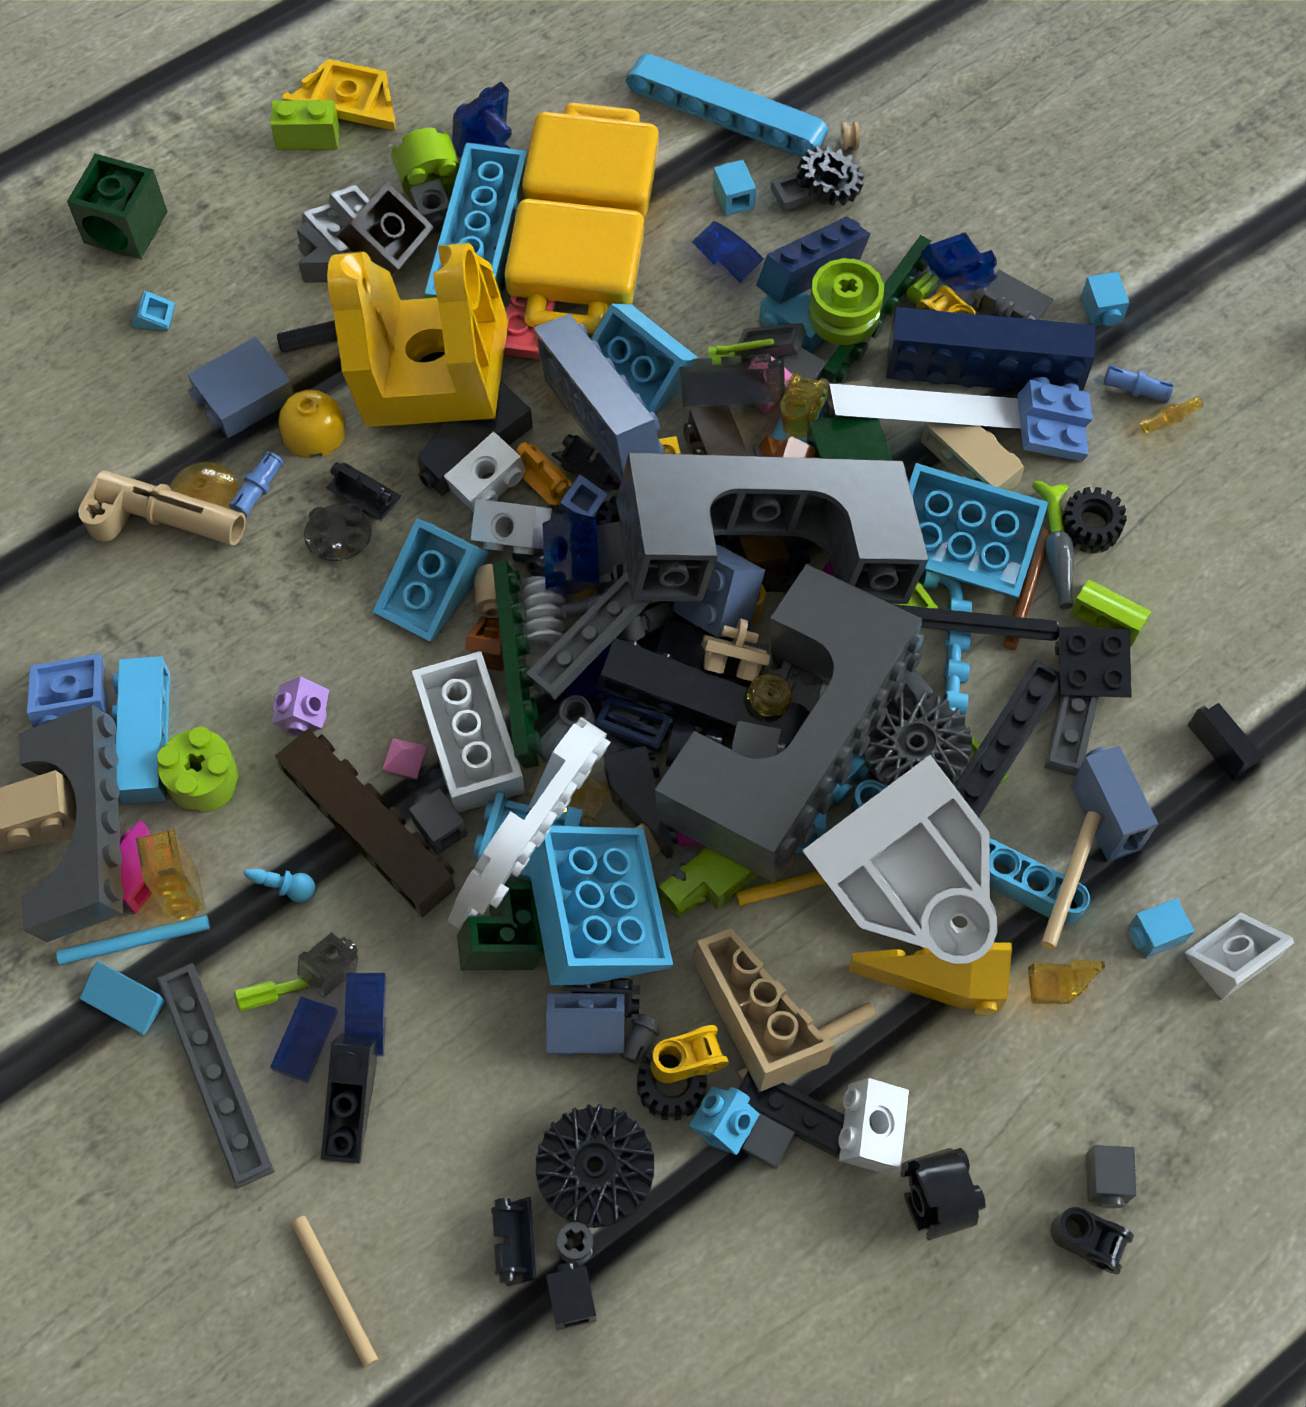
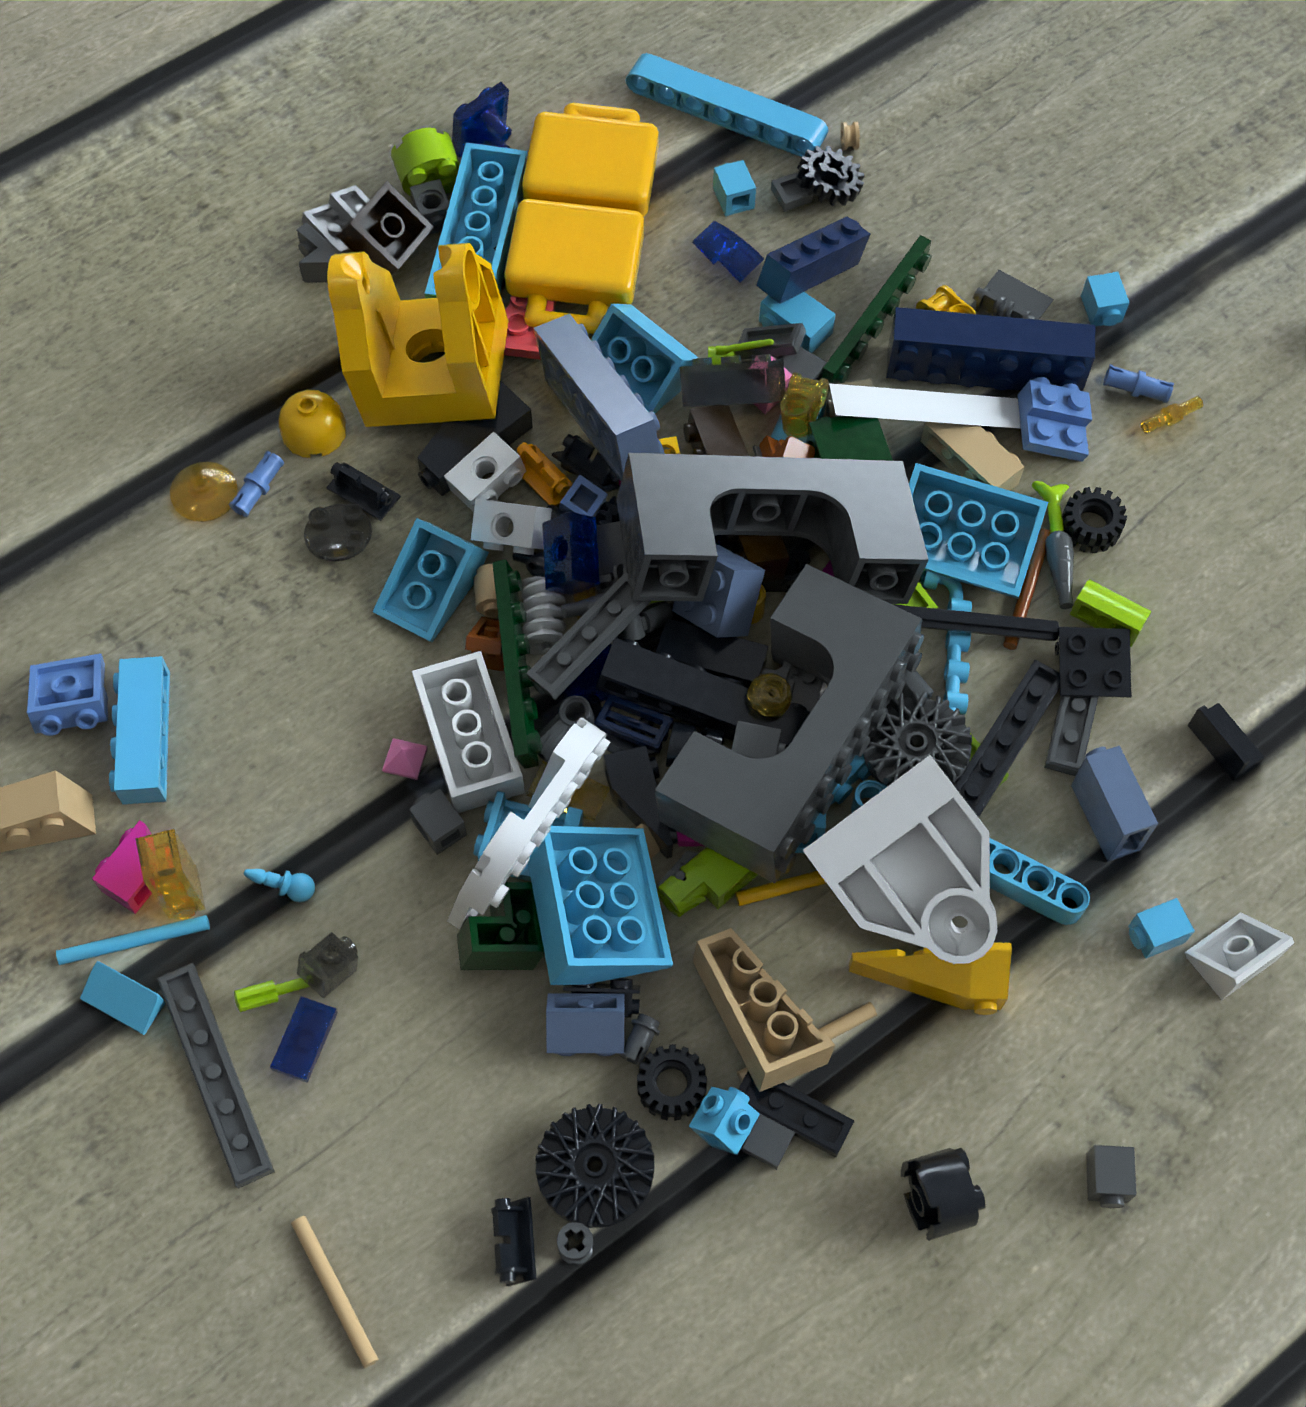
(88, 879): dark grey arch -> none
(117, 206): dark green brick -> none
(121, 496): tan piece -> none
(152, 312): medium azure slope -> none
(198, 770): lime brick -> none
(240, 387): sand blue brick -> none
(300, 706): lavender brick -> none
(305, 124): lime brick -> none
(307, 336): black axle -> none
(348, 1096): black slope -> none
(358, 92): yellow wing -> none
(366, 822): dark brown brick -> none
(366, 1006): clear blue slope -> none
(571, 1296): black brick -> none
(696, 1052): yellow piece -> none
(749, 657): tan hips -> none
(845, 301): lime wheel -> none
(887, 1109): white brick -> none
(922, 287): lime axle -> none
(960, 263): clear blue slope -> none
(1061, 982): clear yellow slope -> none
(1071, 880): tan bar -> none
(1099, 1241): black piece -> none

